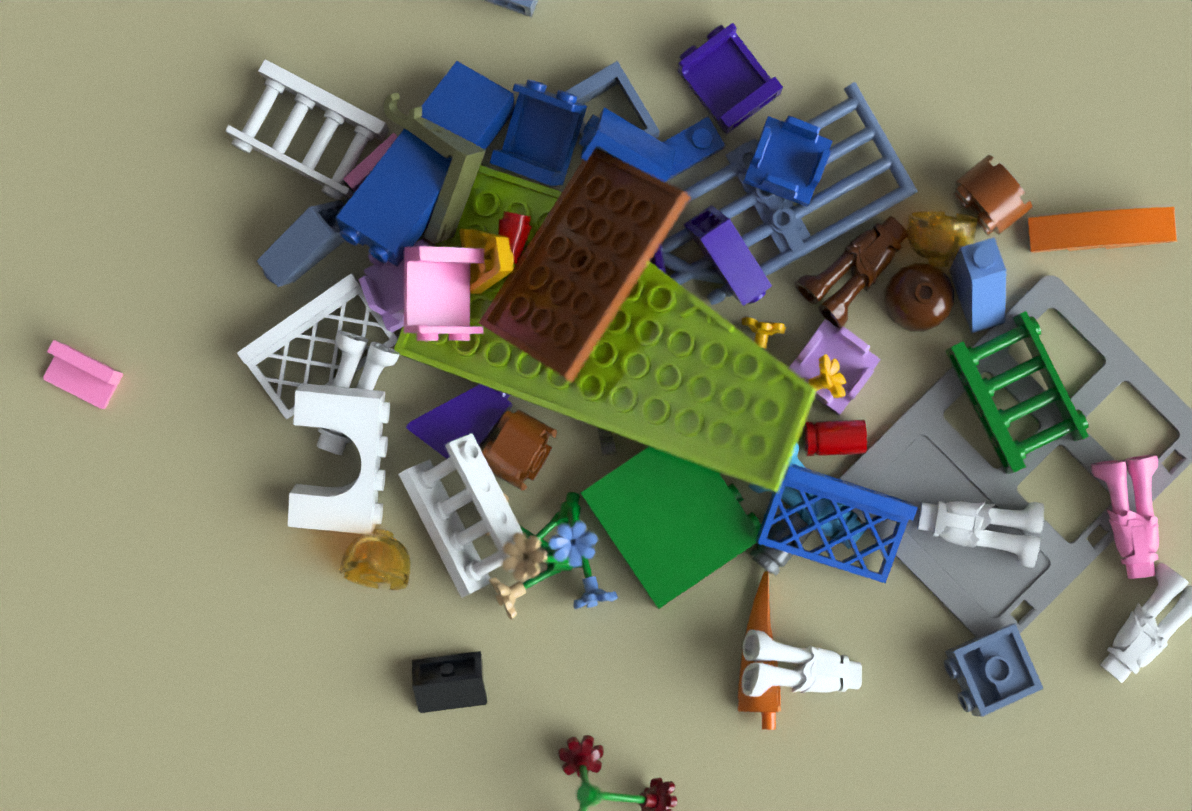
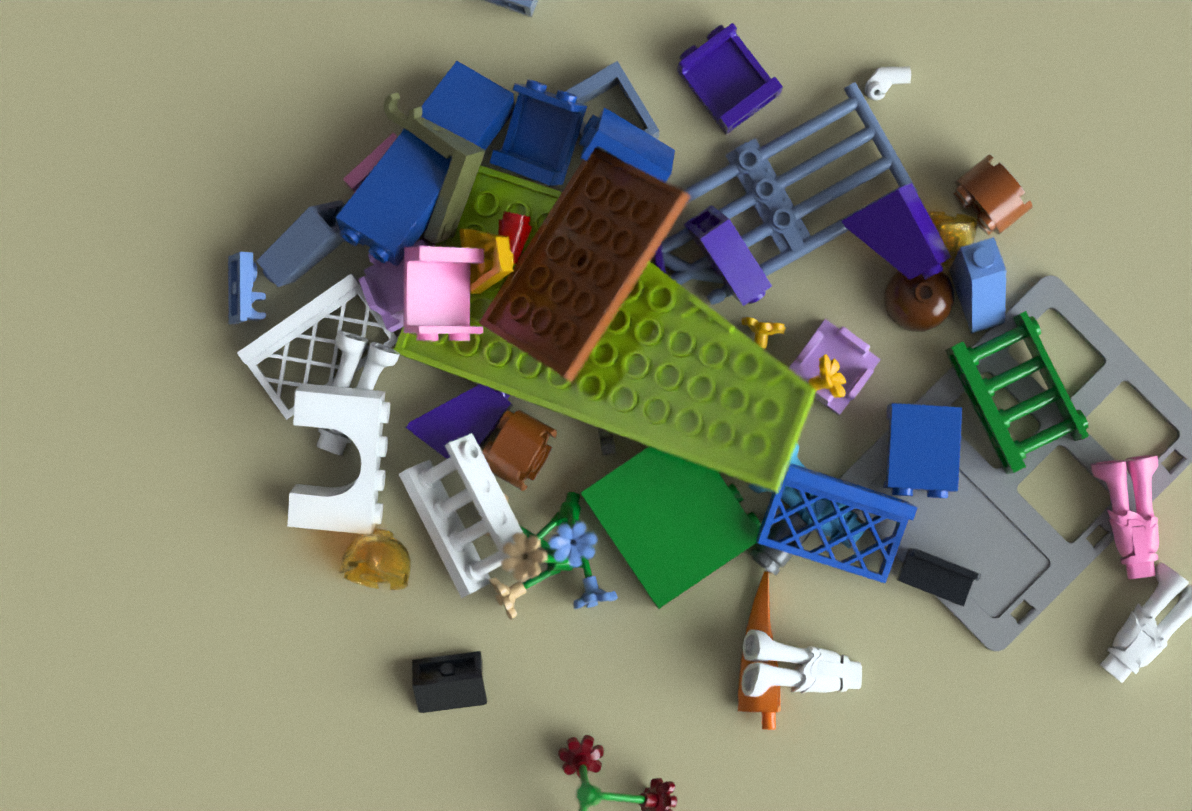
(81, 375): bright pink panel -> none
(241, 276): none -> medium blue plate
(306, 98): white fence -> none
(694, 145): blue plate -> none
(789, 159): blue panel -> none
(835, 437): red piece -> none
(866, 257): reddish brown piece -> none
(883, 78): none -> white arm
(901, 233): none -> dark purple slope
(923, 449): none -> blue panel
(937, 576): none -> black panel
(965, 524): white piece -> none
(992, 671): sand blue plate -> none
(1102, 229): orange slope -> none

